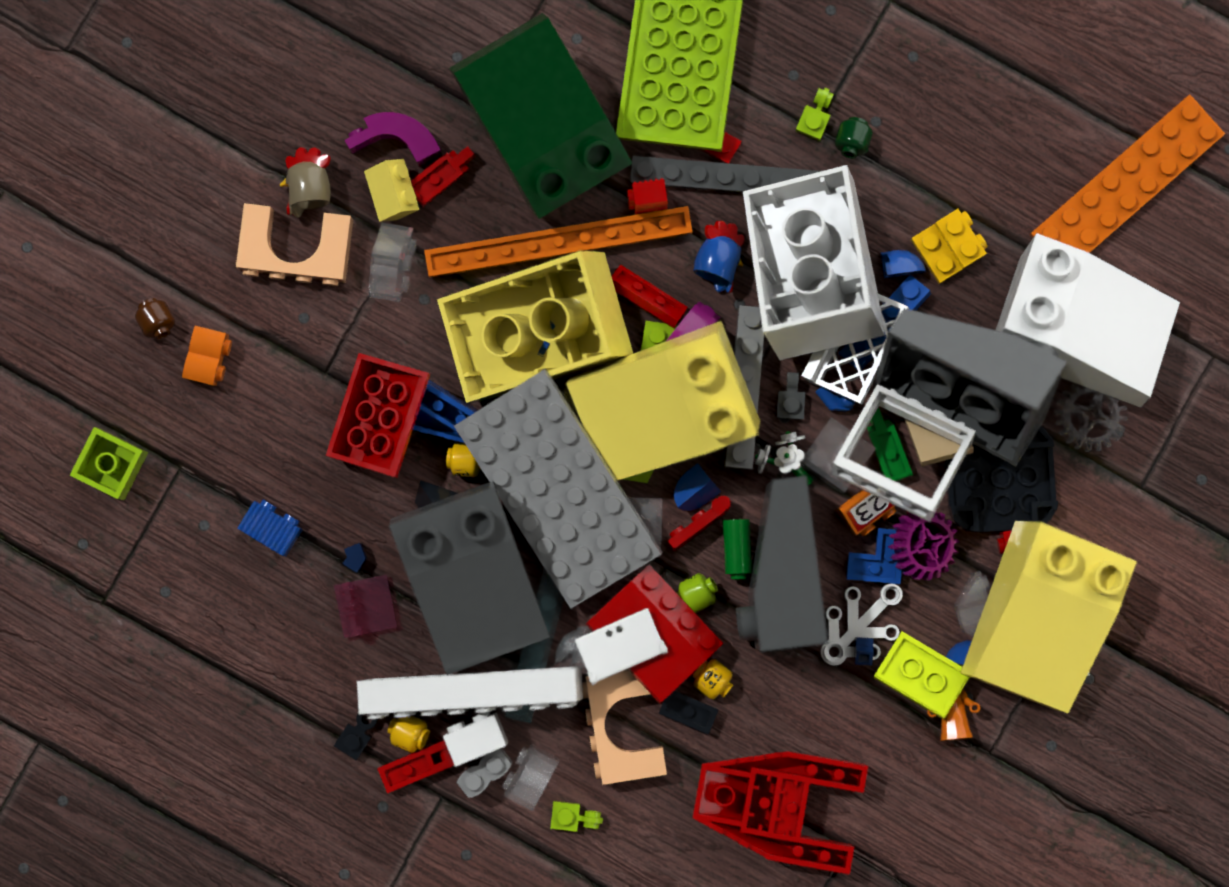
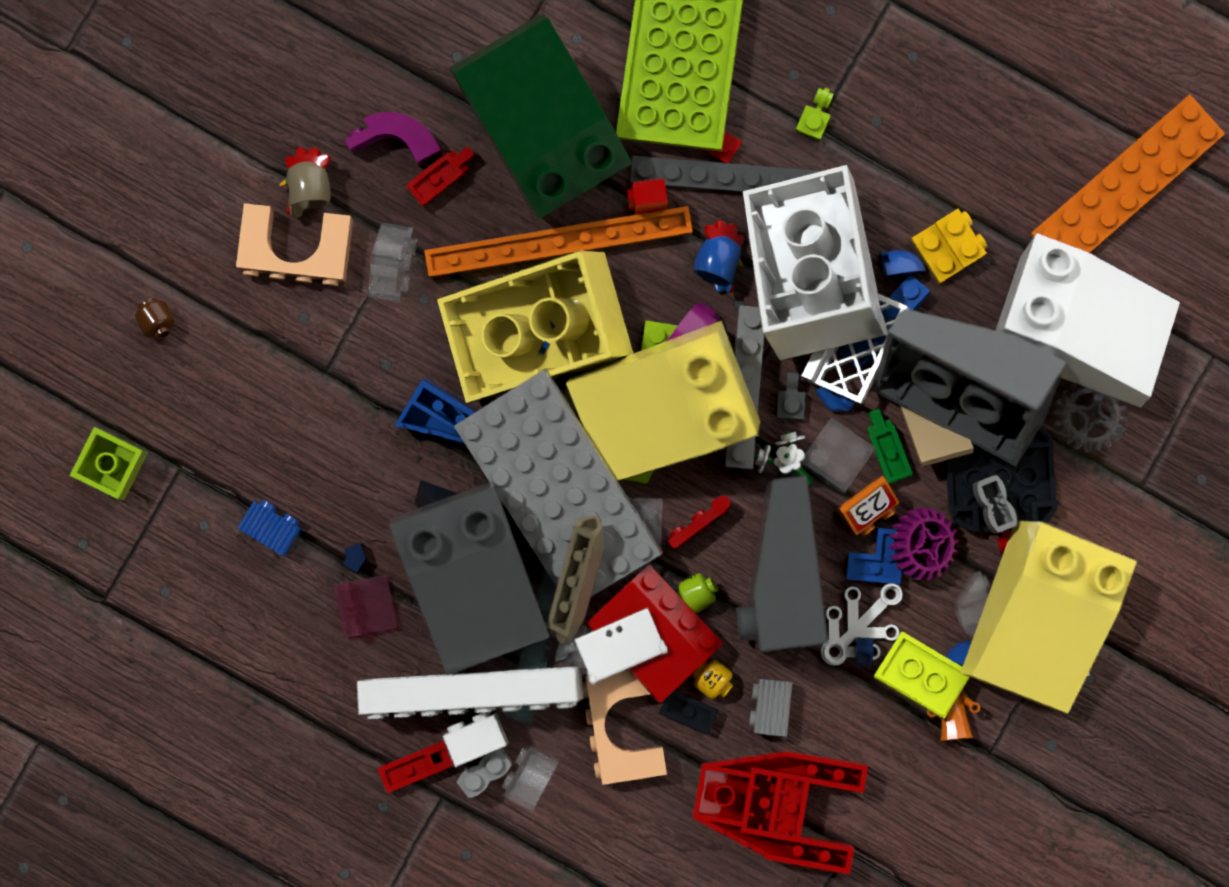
(206, 356): orange brick -> none
(353, 738): black plate -> none
(378, 415): red slope -> none
(391, 190): light yellow piece -> none
(408, 733): yellow head -> none
(462, 461): yellow head -> none
(566, 817): lime plate -> none
(576, 579): none -> dark tan brick
(648, 296): red plate -> none
(694, 489): blue brick -> none
(737, 548): green brick -> none
(771, 708): none -> light grey brick
(853, 137): dark green head -> none
(884, 487): white window -> none
(997, 511): none -> light grey brick

